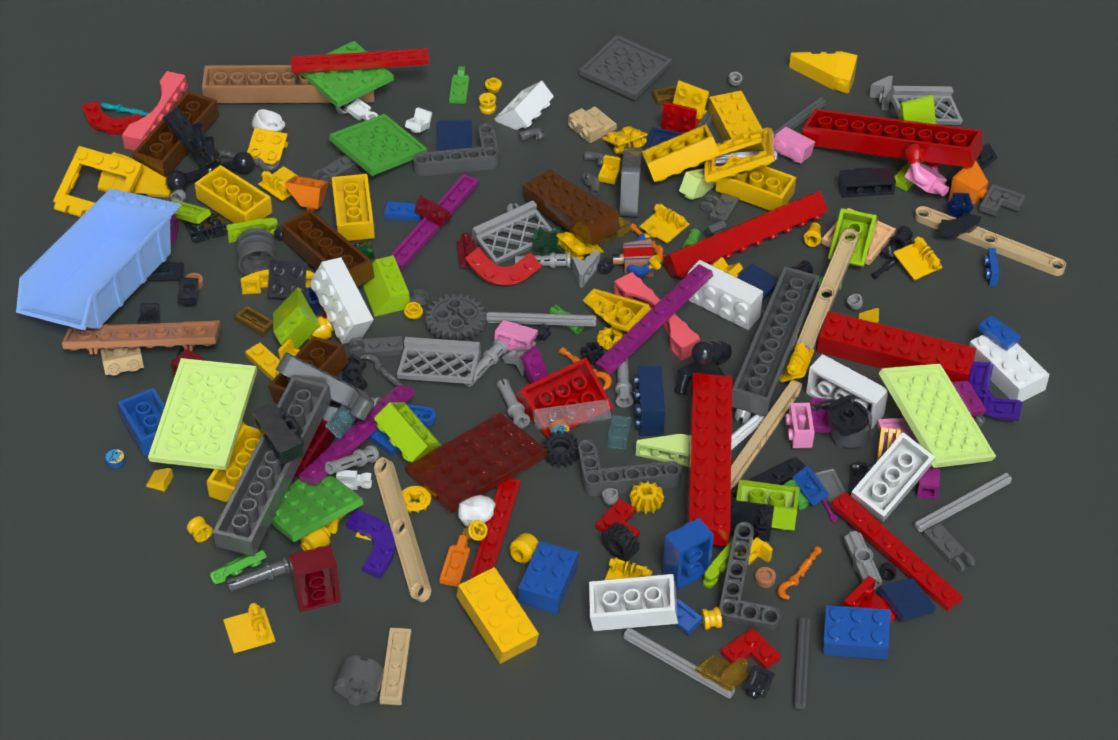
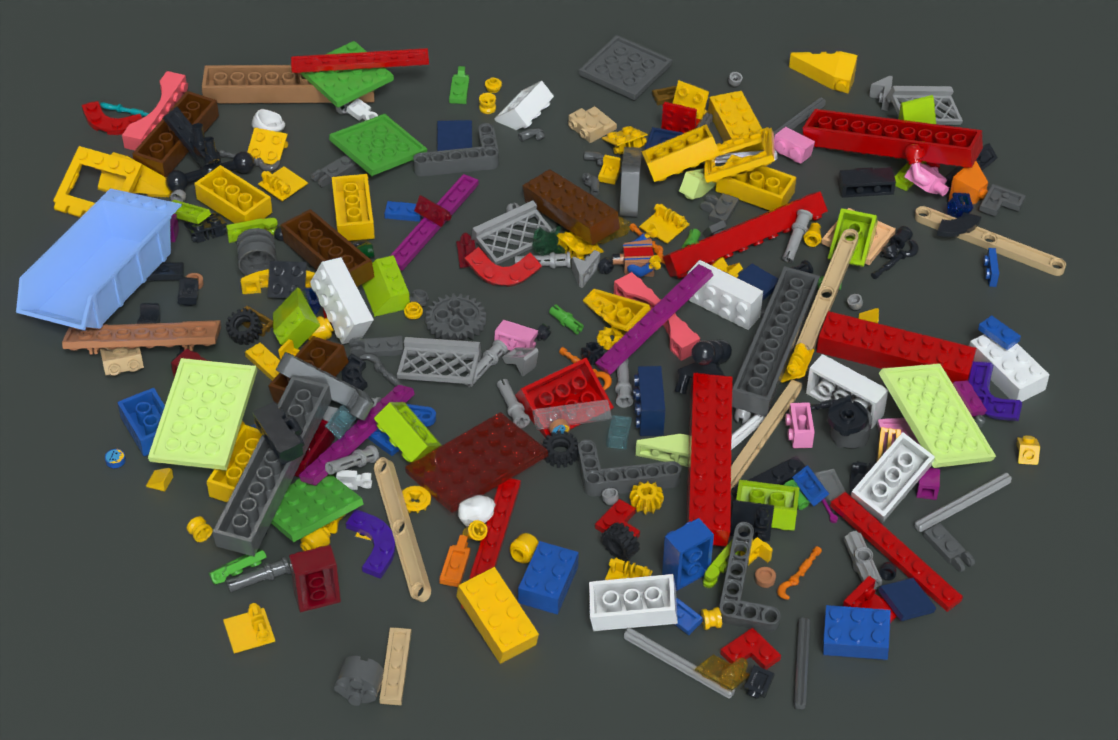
(247, 335): none -> black tyre
(308, 191): orange slope -> none
(420, 121): white bracket -> none
(533, 364): magenta plate -> none
(540, 318): light grey axle -> none
(799, 228): none -> light grey pin
(820, 417): magenta plate -> none
(918, 259): yellow hinge -> none
(1028, 450): none -> yellow bracket

